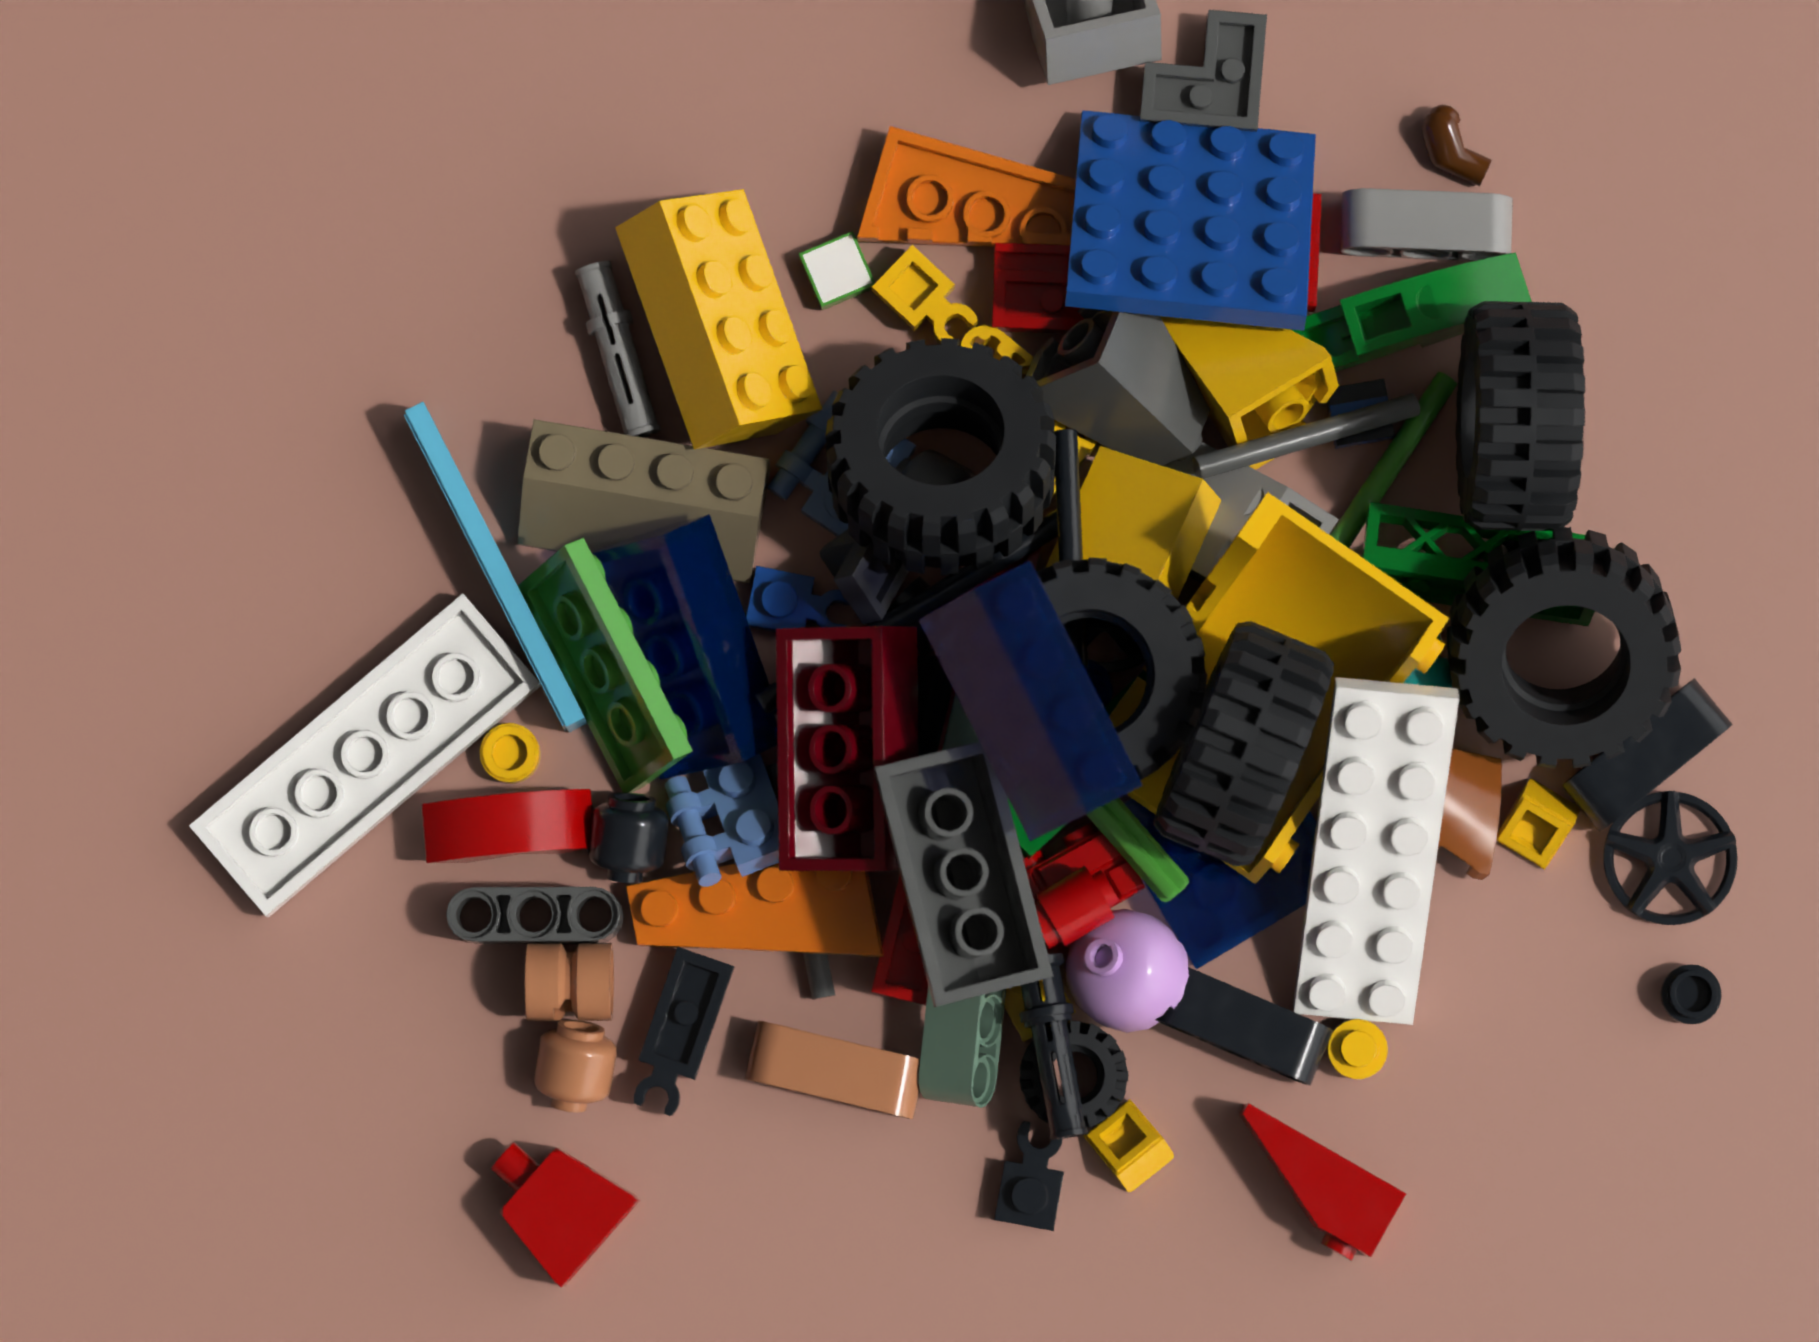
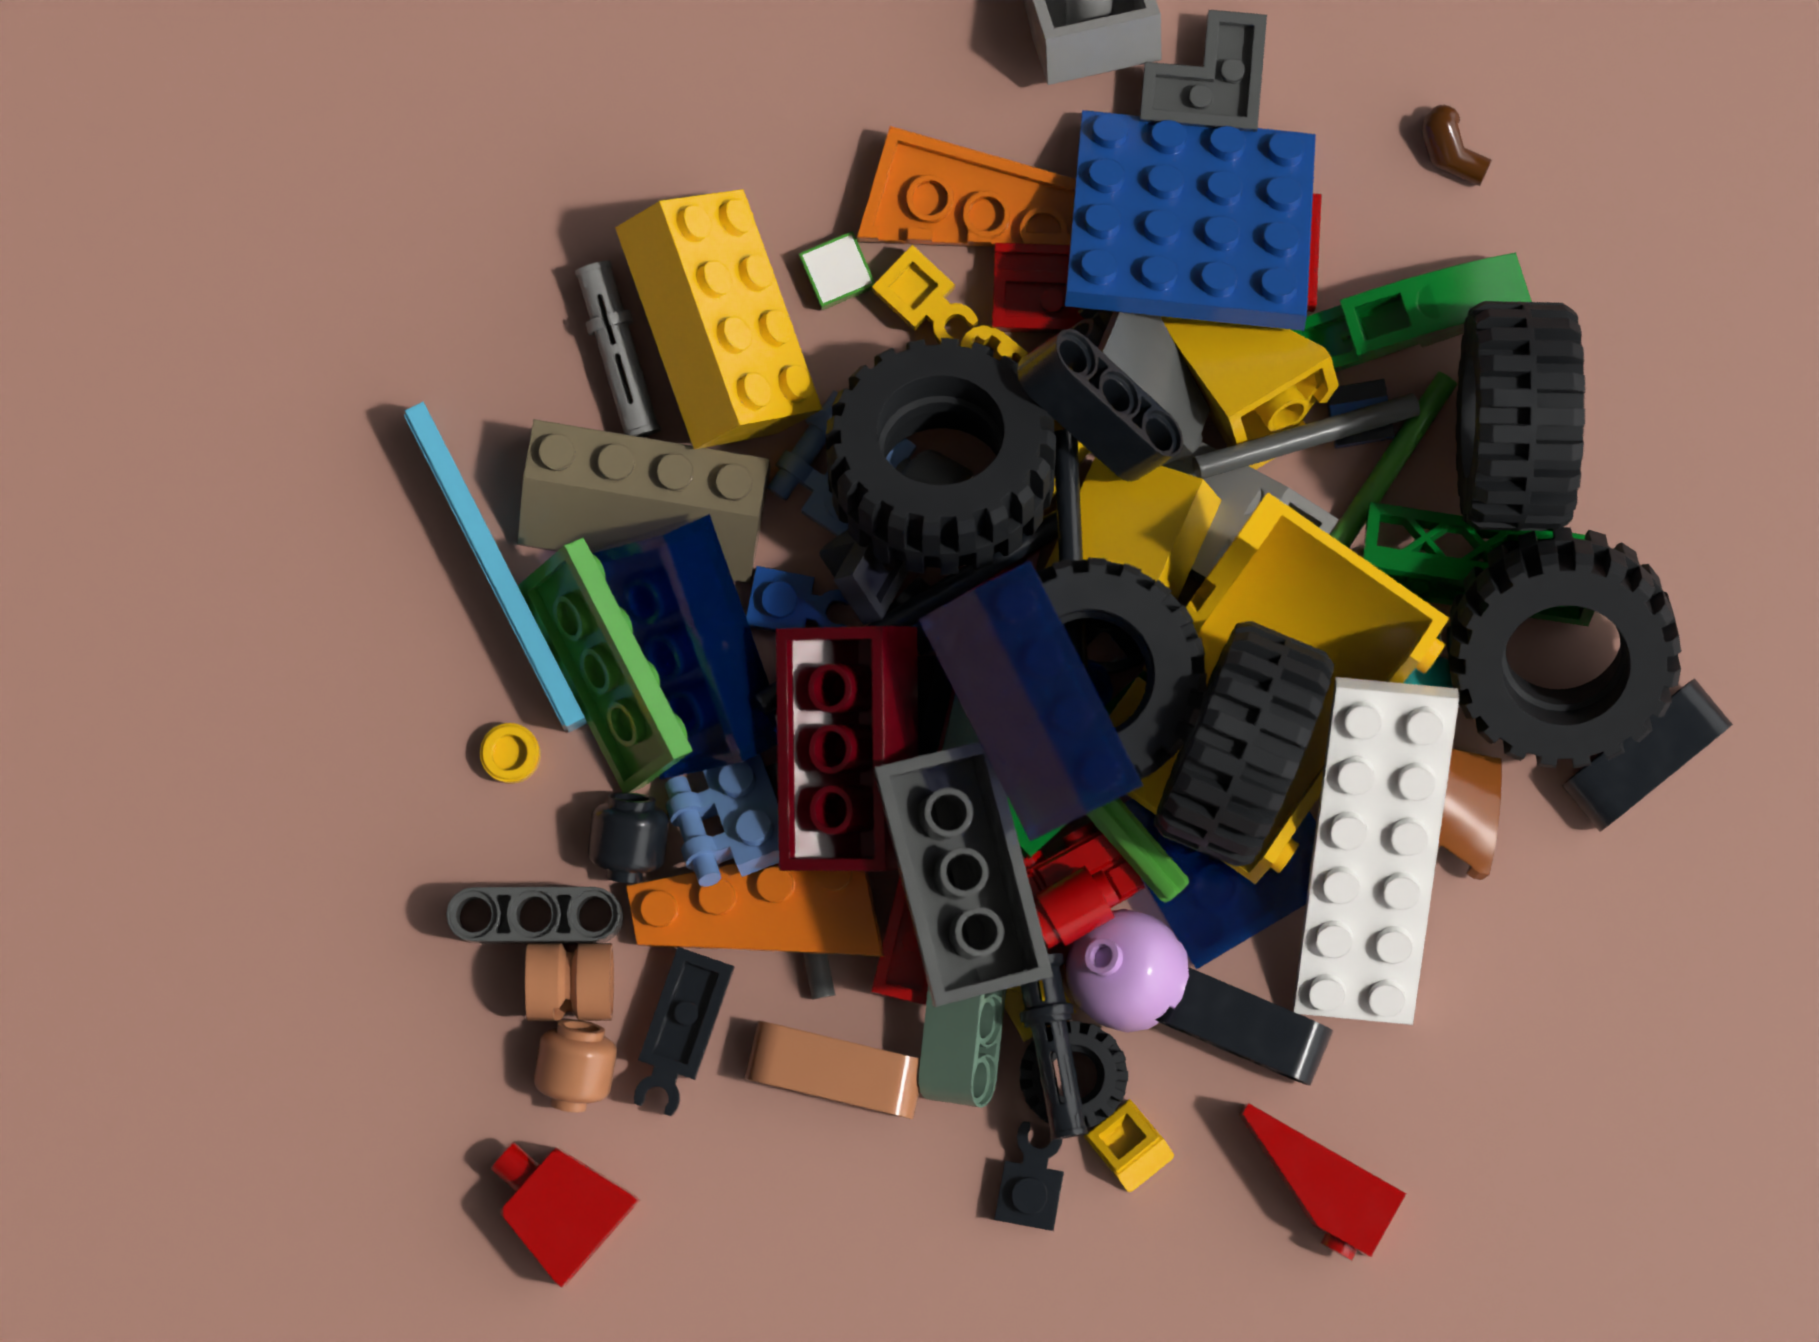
(365, 755): white plate -> none
(507, 825): red brick -> none
(1100, 405): none -> black beam
(1357, 1049): yellow plate -> none
(1425, 224): light grey beam -> none
(1538, 823): yellow slope -> none
(1671, 858): black wheel -> none
(1691, 994): black plate -> none

